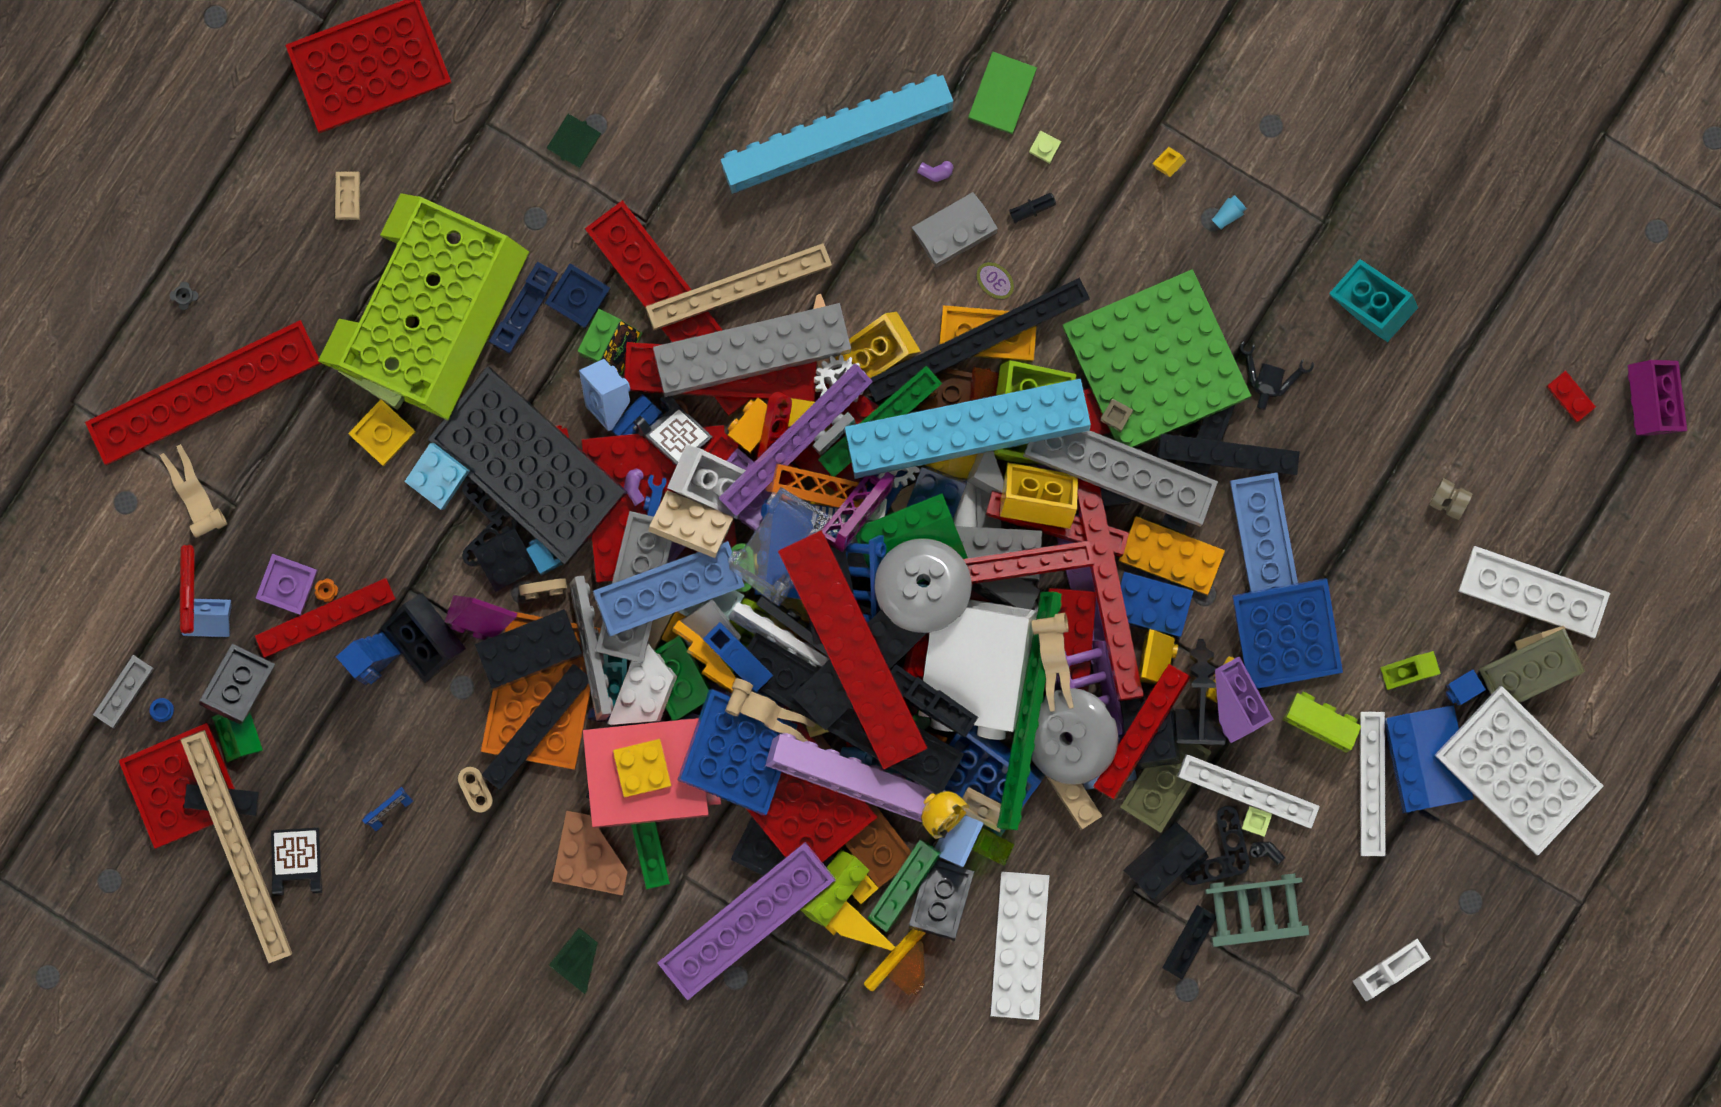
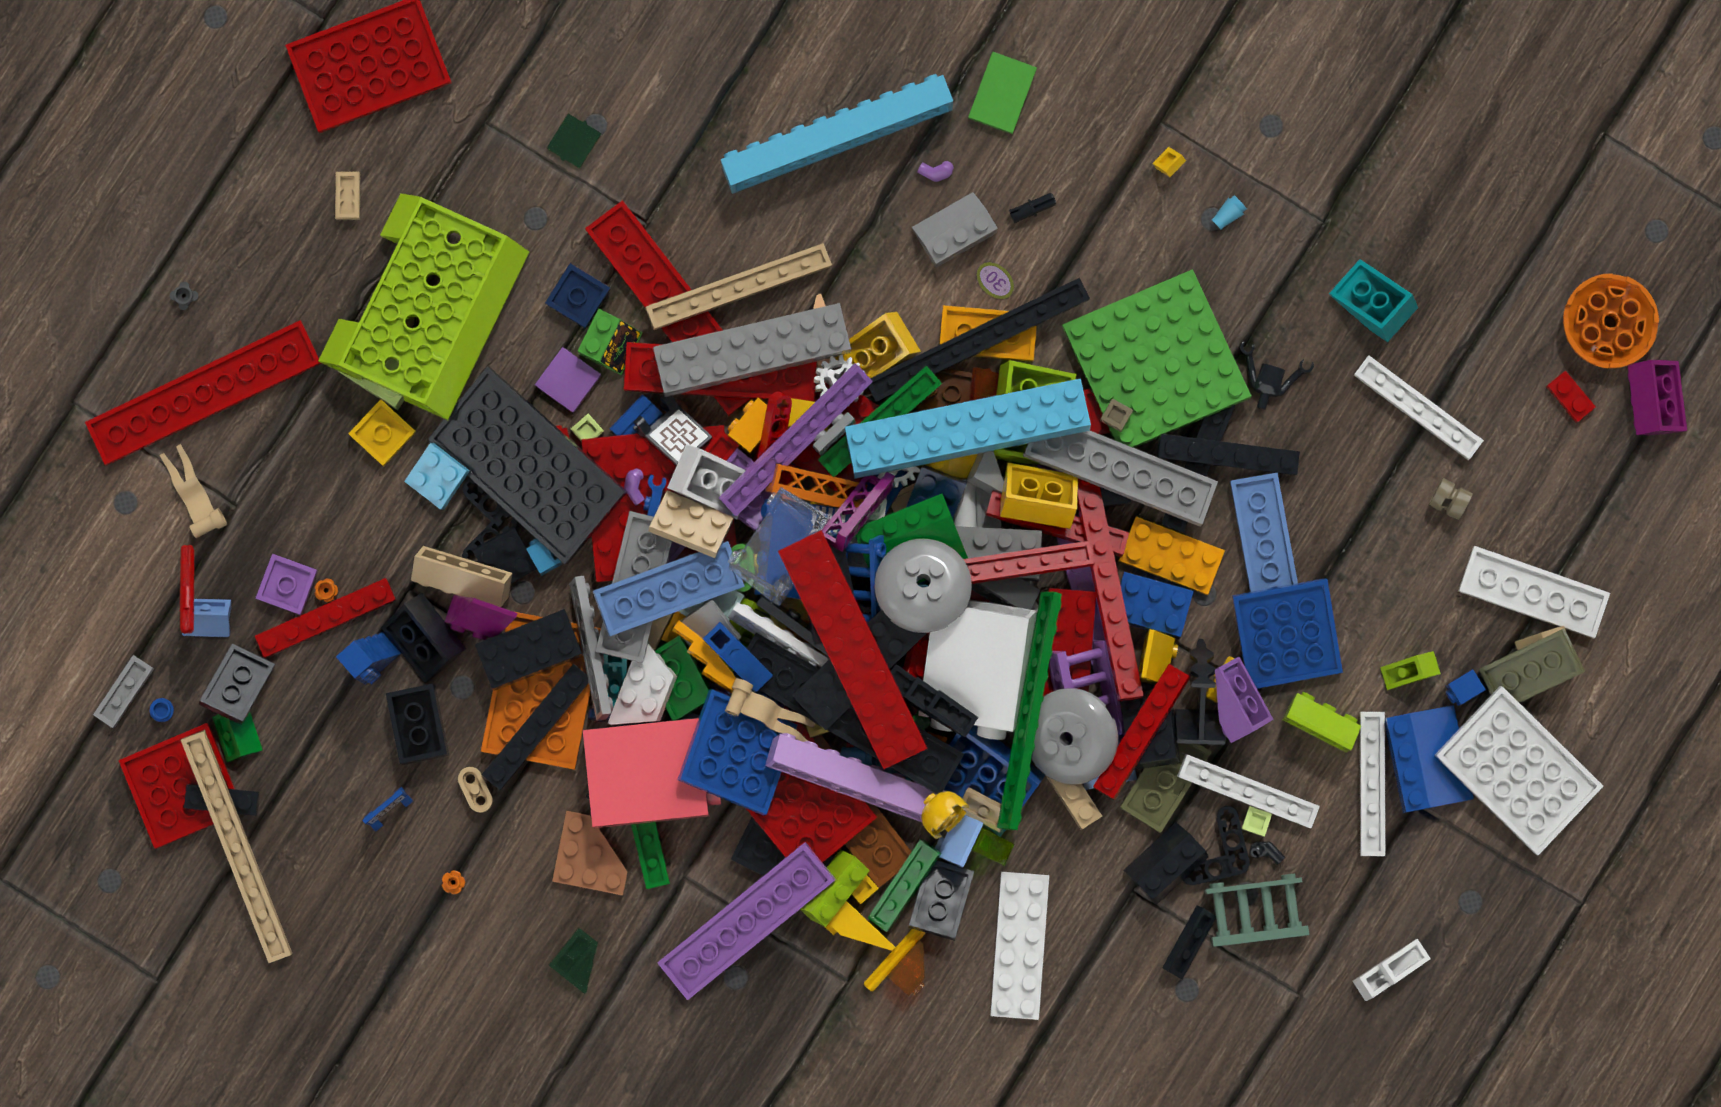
(296, 858): flag -> none
(417, 724): none -> black brick
(459, 882): none -> orange plate
(461, 576): none -> tan brick
(524, 308): dark blue slope -> none
(532, 590): tan plate -> none
(568, 380): none -> medium lavender tile
(587, 428): none -> yellowish green tile
(604, 392): light blue slope -> none
(642, 768): yellow plate -> none
(1045, 147): yellowish green plate -> none
(1053, 655): tan flag -> none
(1418, 407): none -> white plate
(1627, 304): none -> orange brick

